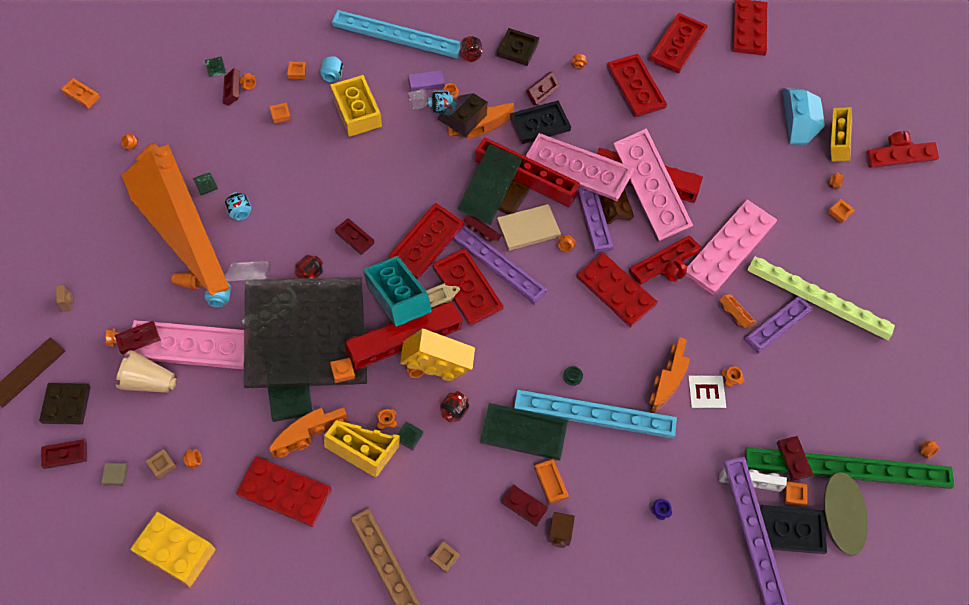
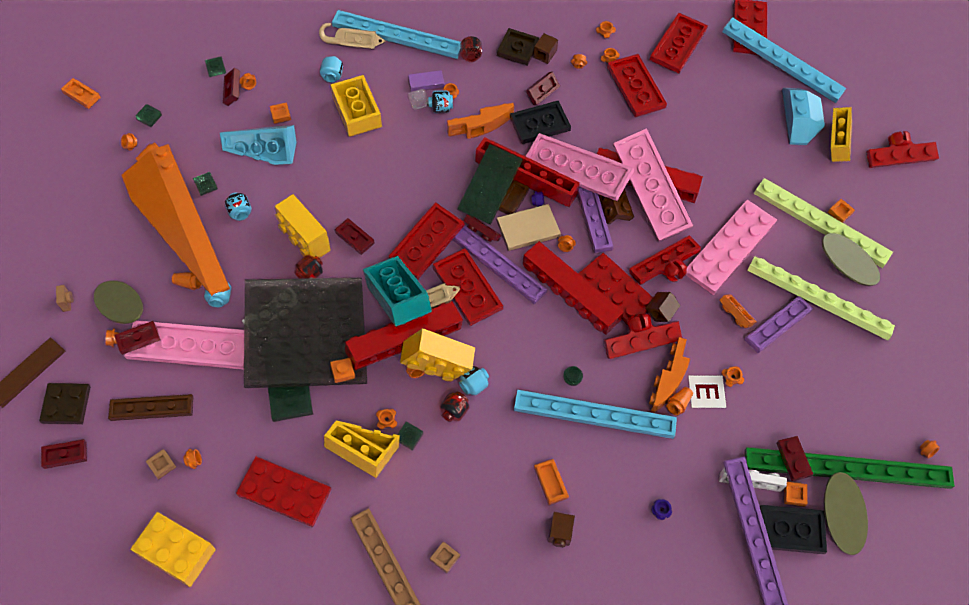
(114, 474): dark tan tile -> none
(118, 302): none -> olive shield
(144, 375): tan cone -> none
(148, 115): none -> clear green plate
(150, 407): none -> reddish brown tile
(248, 271): clear tile -> none
(267, 144): none -> medium azure wedge
(297, 70): orange plate -> none
(298, 433): orange slope -> none
(302, 227): none -> yellow brick
(352, 37): none -> tan plate
(465, 113): dark brown slope -> none
(474, 381): none -> medium azure head
(524, 431): clear green plate -> none
(524, 505): dark red plate -> none
(538, 199): none -> dark purple plate
(545, 48): none -> reddish brown brick
(572, 288): none -> red brick
(605, 29): none -> orange plate
(610, 54): none -> orange plate
(642, 336): none -> red plate
(663, 306): none -> reddish brown brick
(678, 403): none -> orange cone
(784, 60): none -> medium azure plate
(819, 220): none -> yellowish green plate
(837, 180): orange plate -> none
(850, 259): none -> shield

